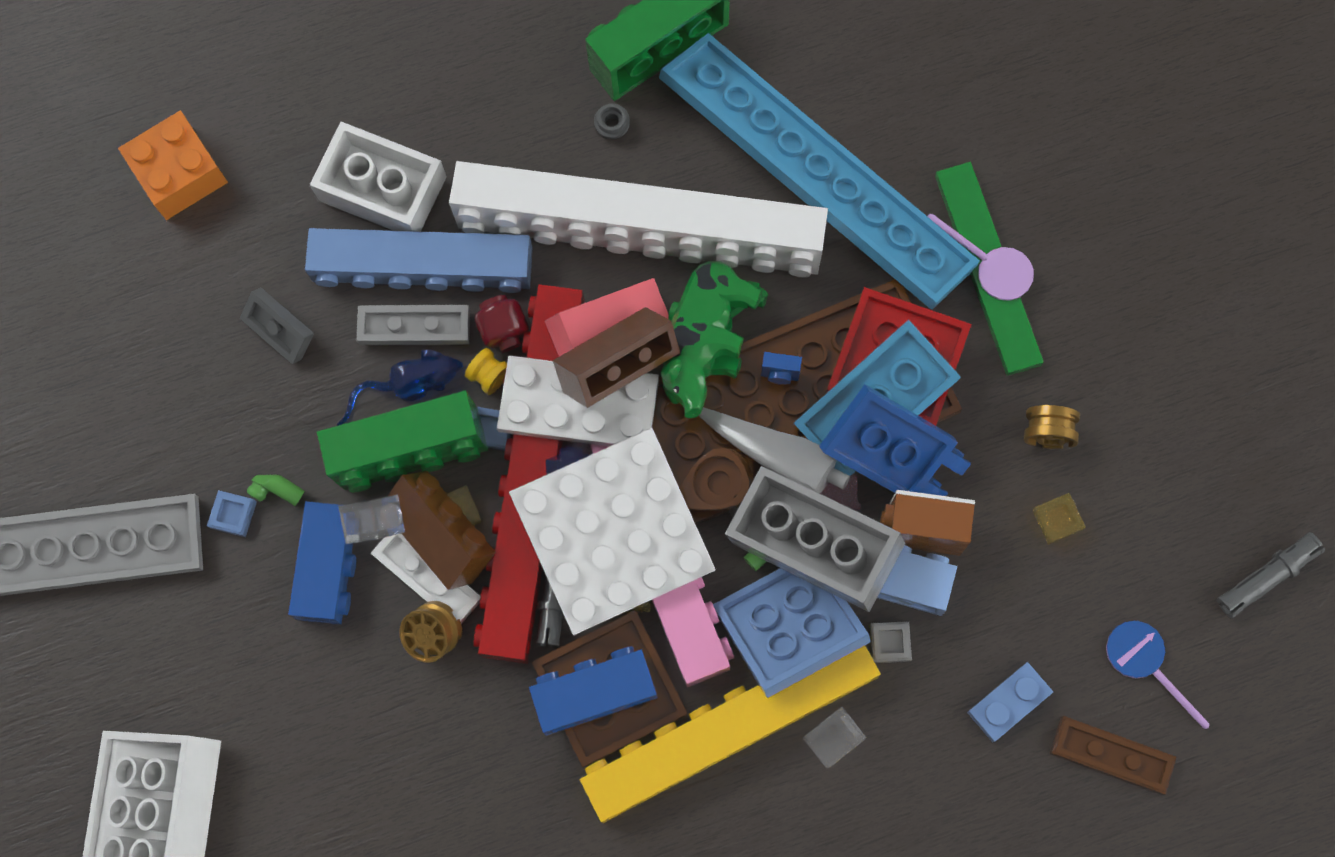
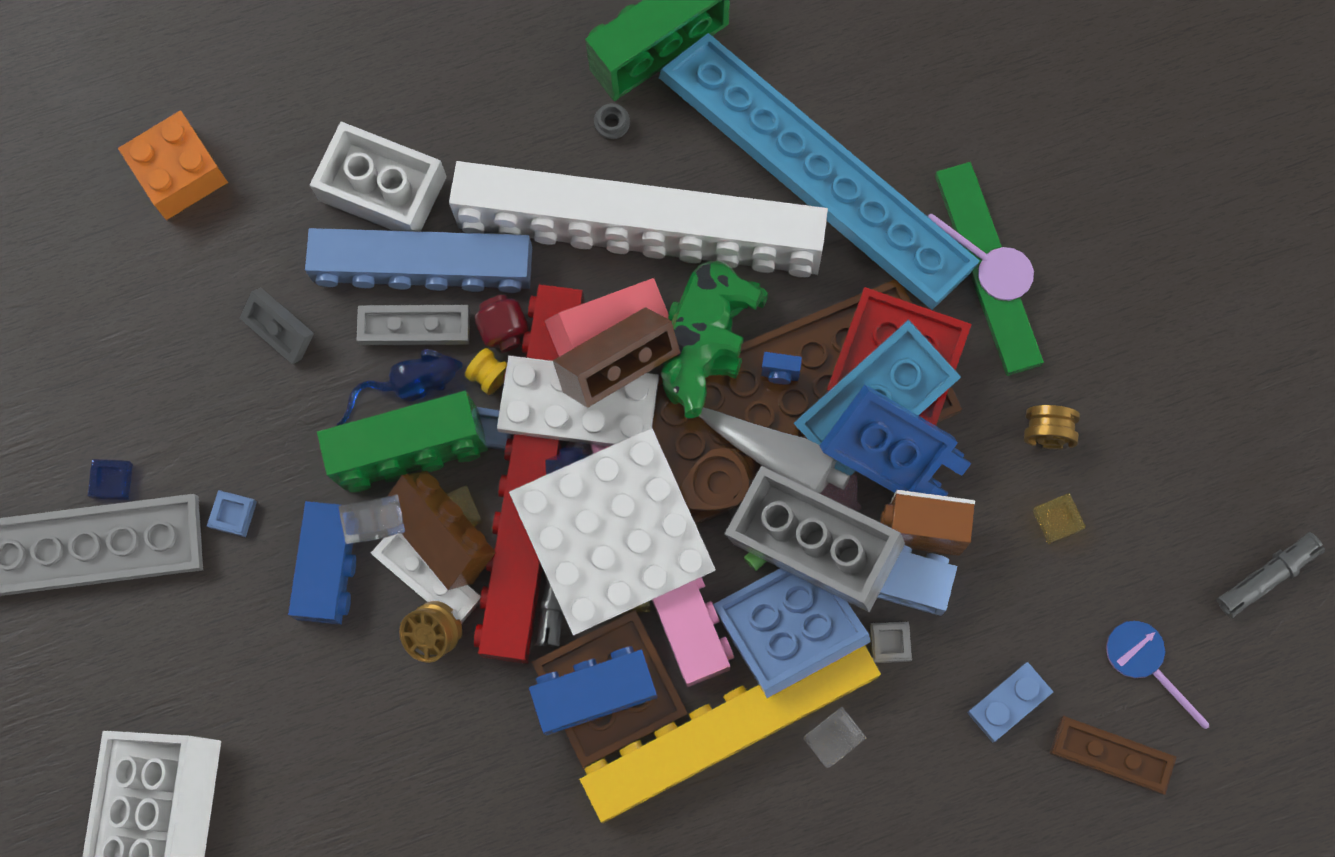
(110, 479): none -> clear blue tile
(275, 484): bright green arm -> none

